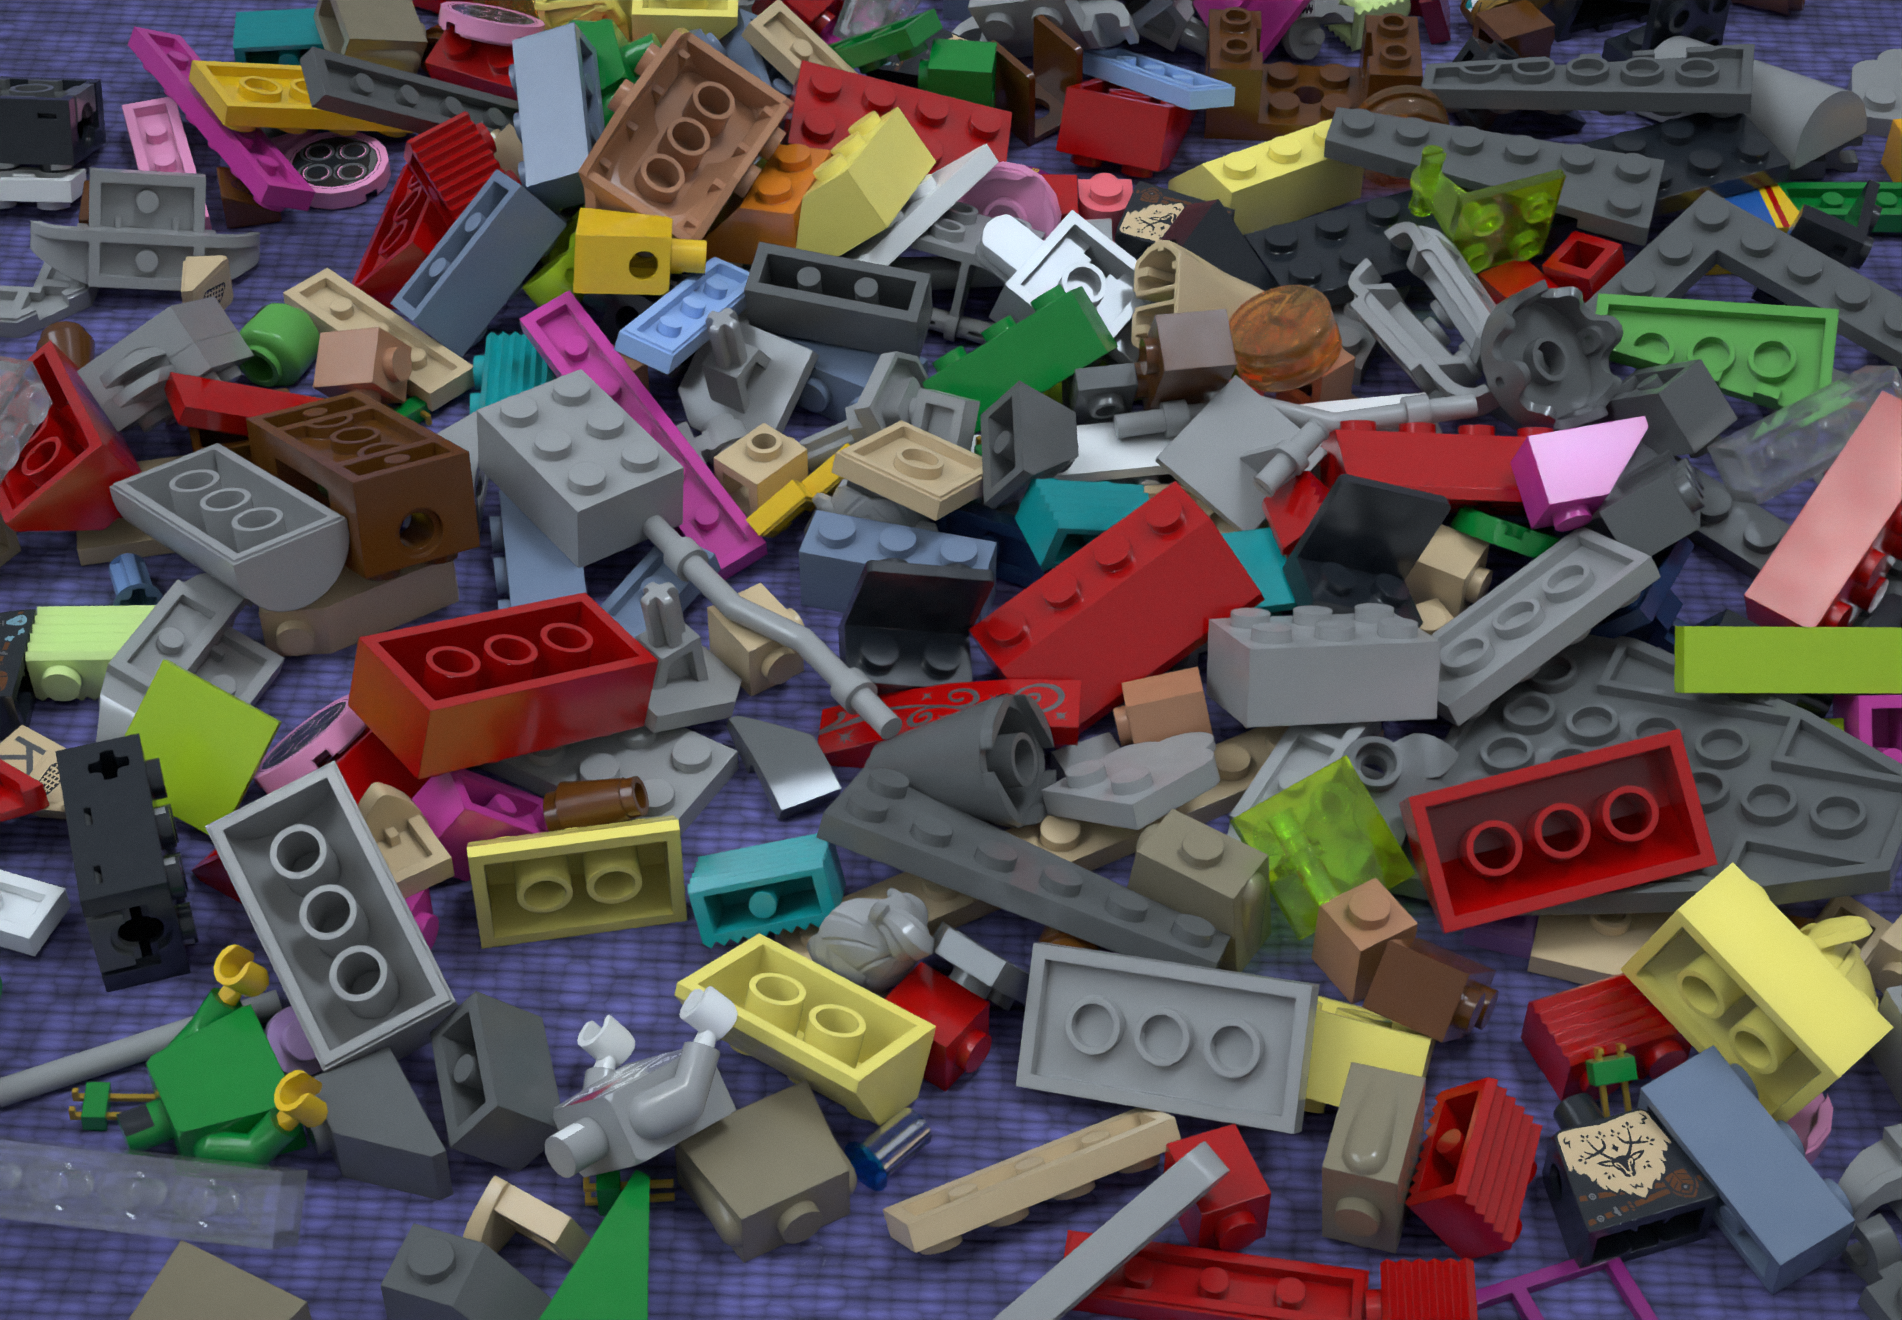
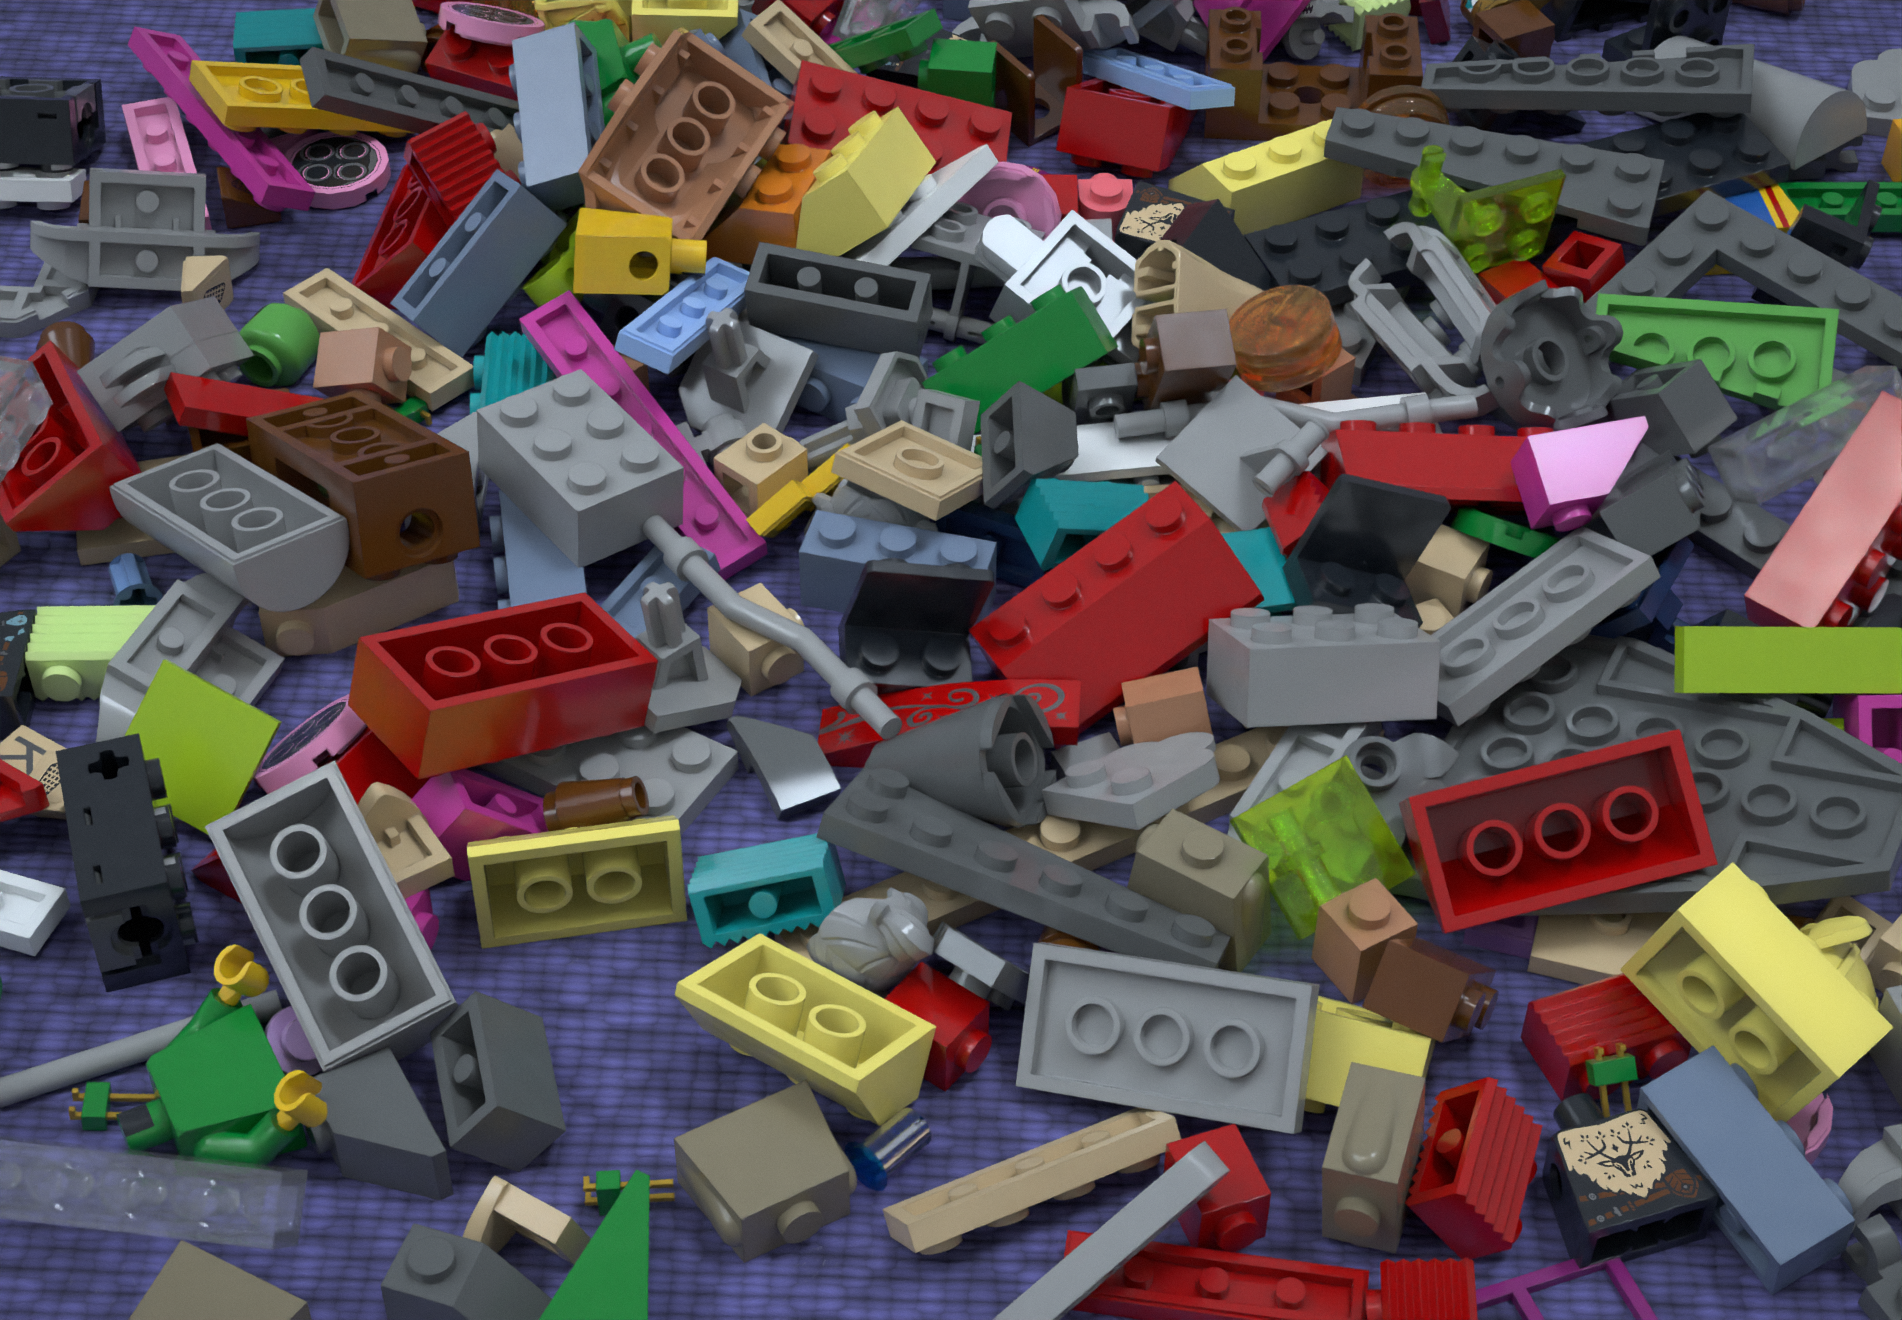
(645, 1104): light grey torso -> none

